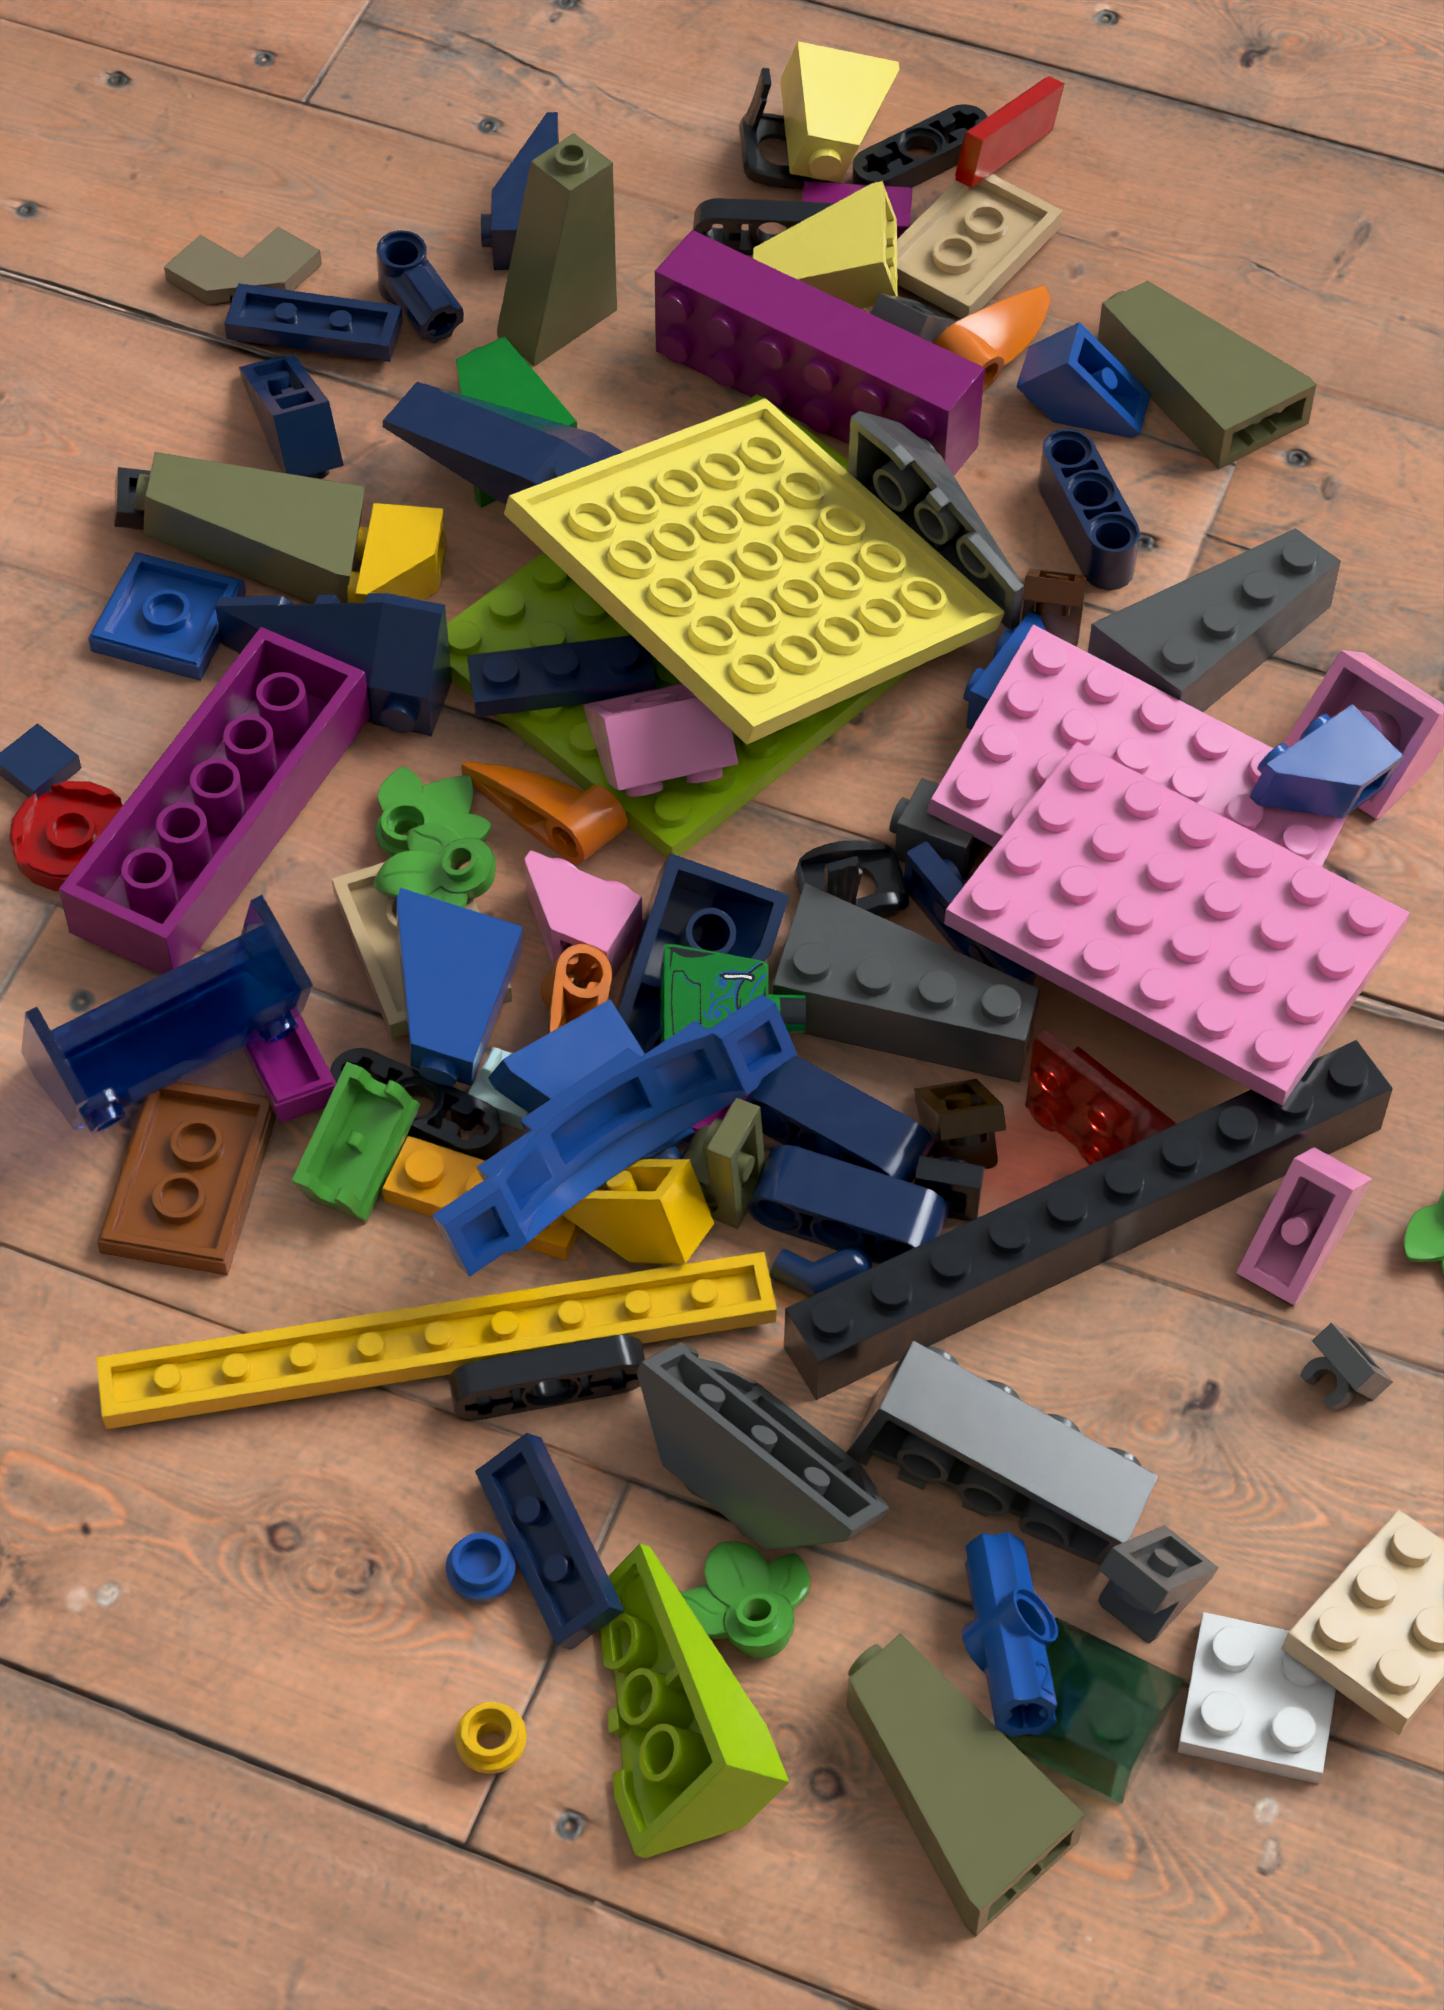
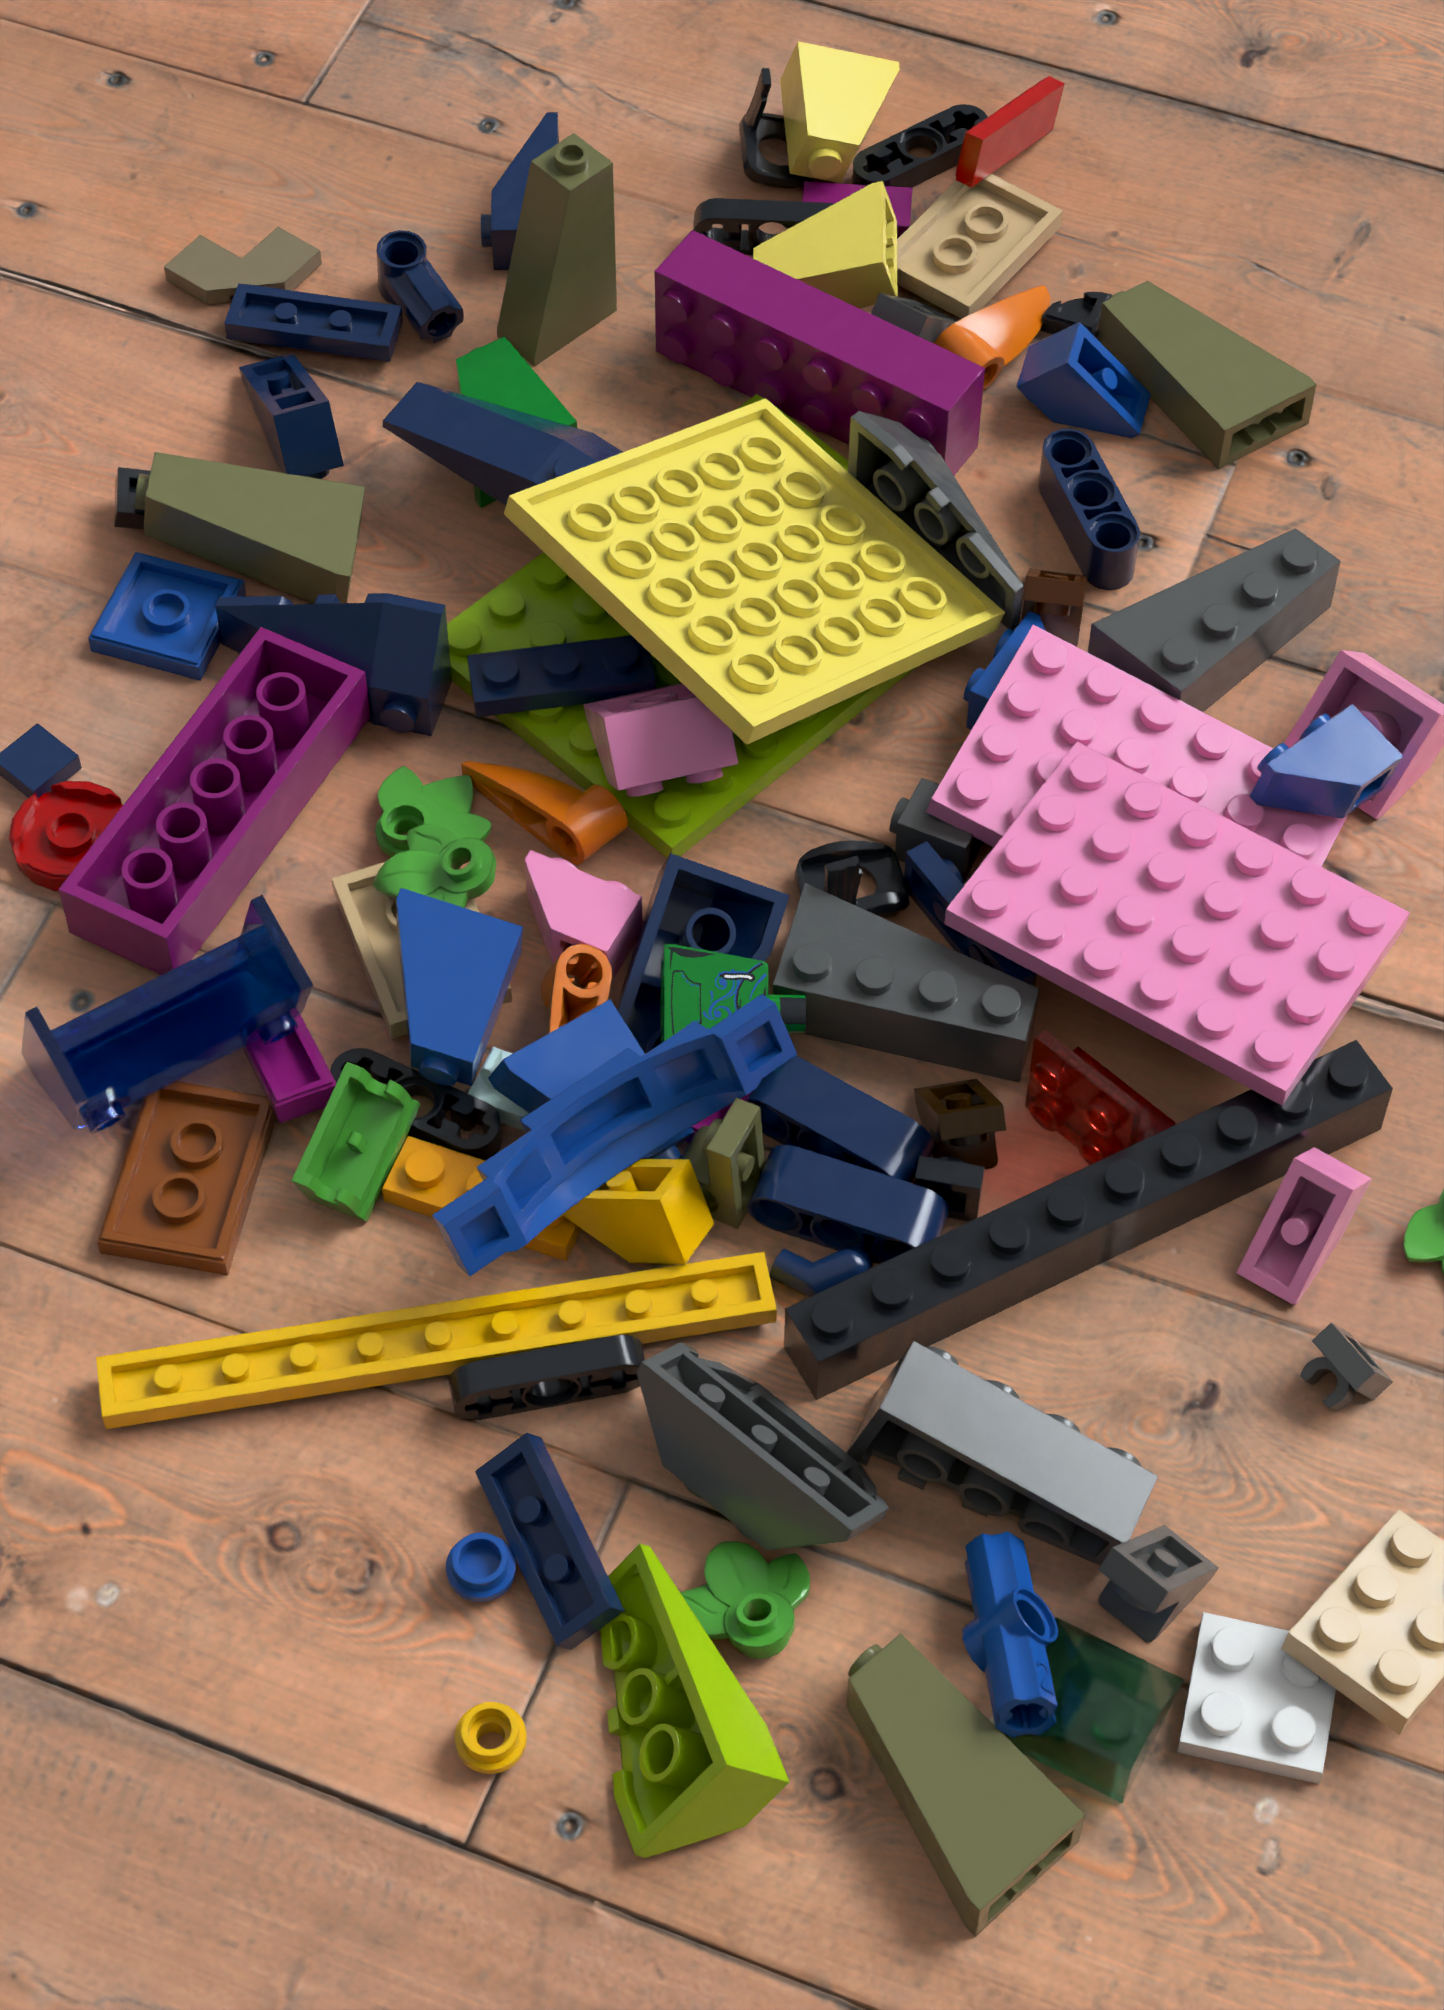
(400, 553): yellow slope -> none
(1082, 310): none -> black tile

